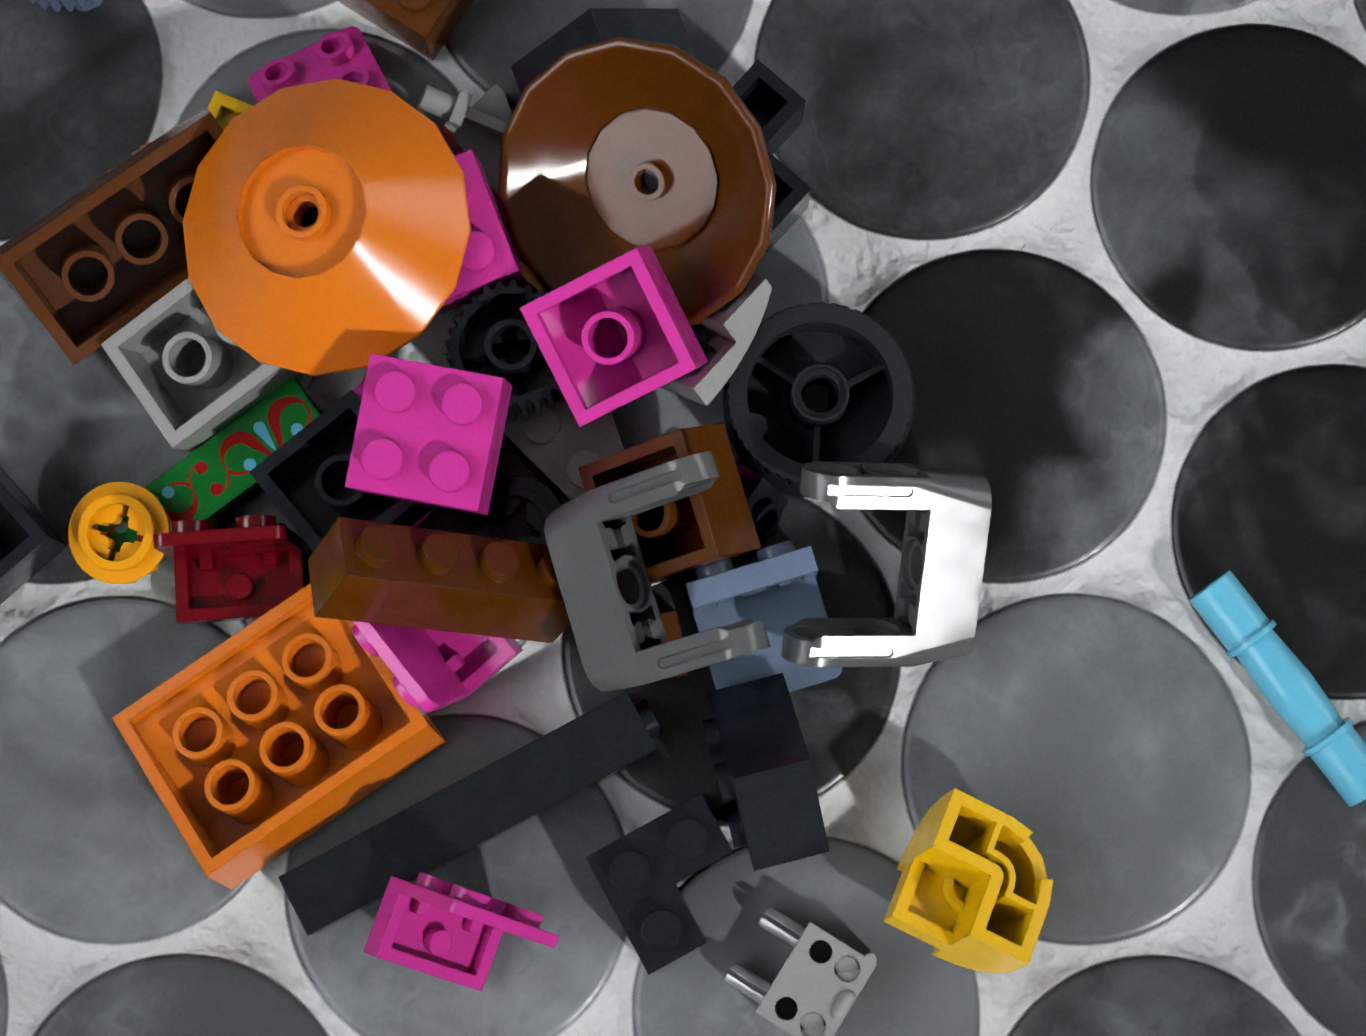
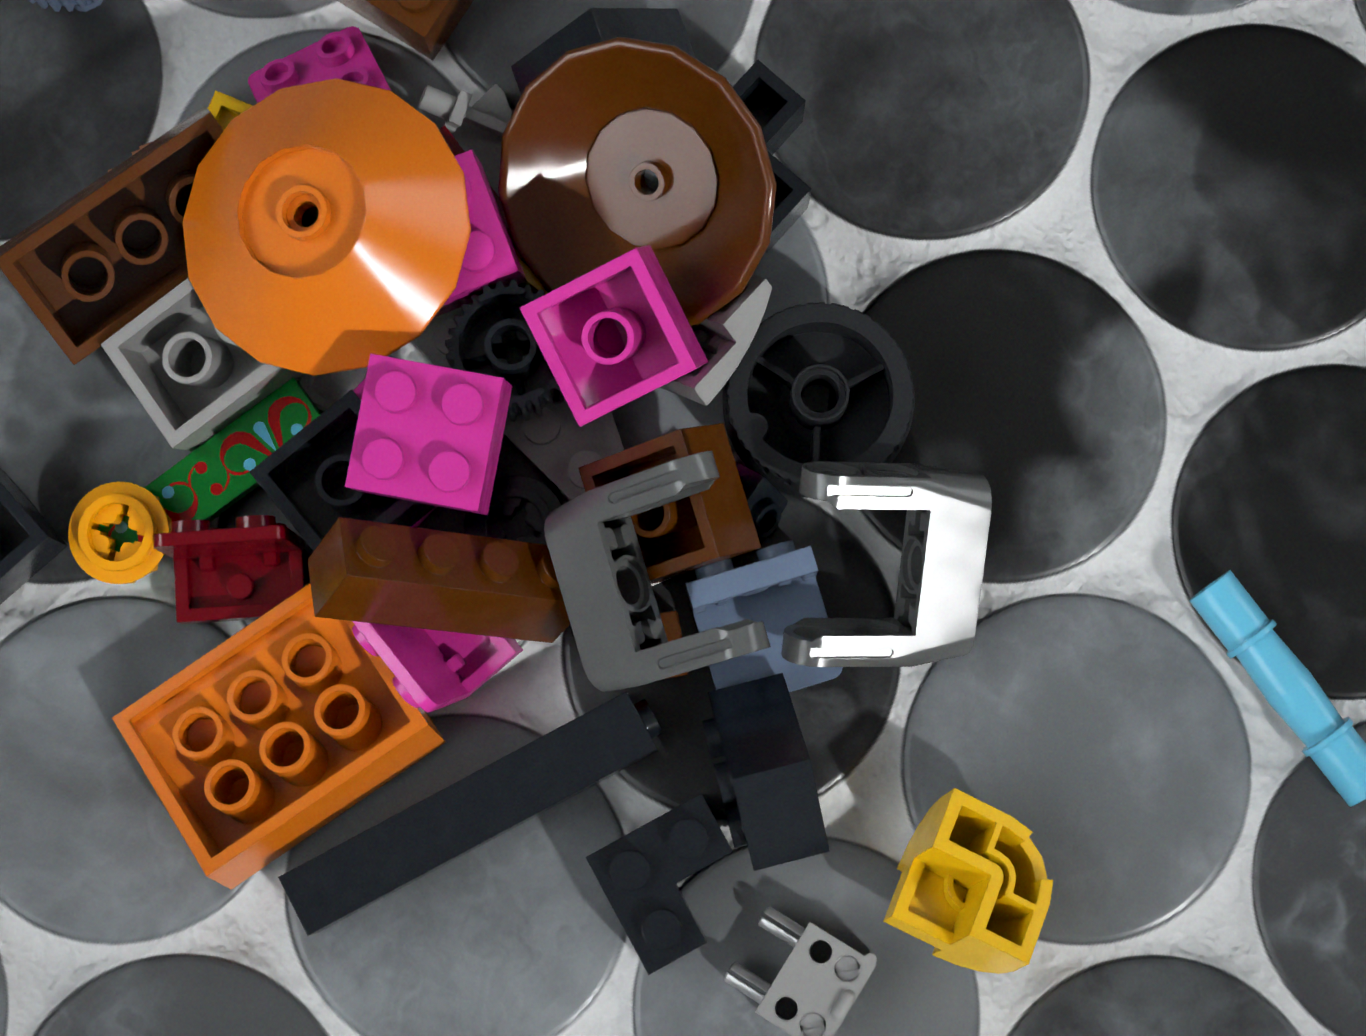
(447, 929): dark pink bracket -> none

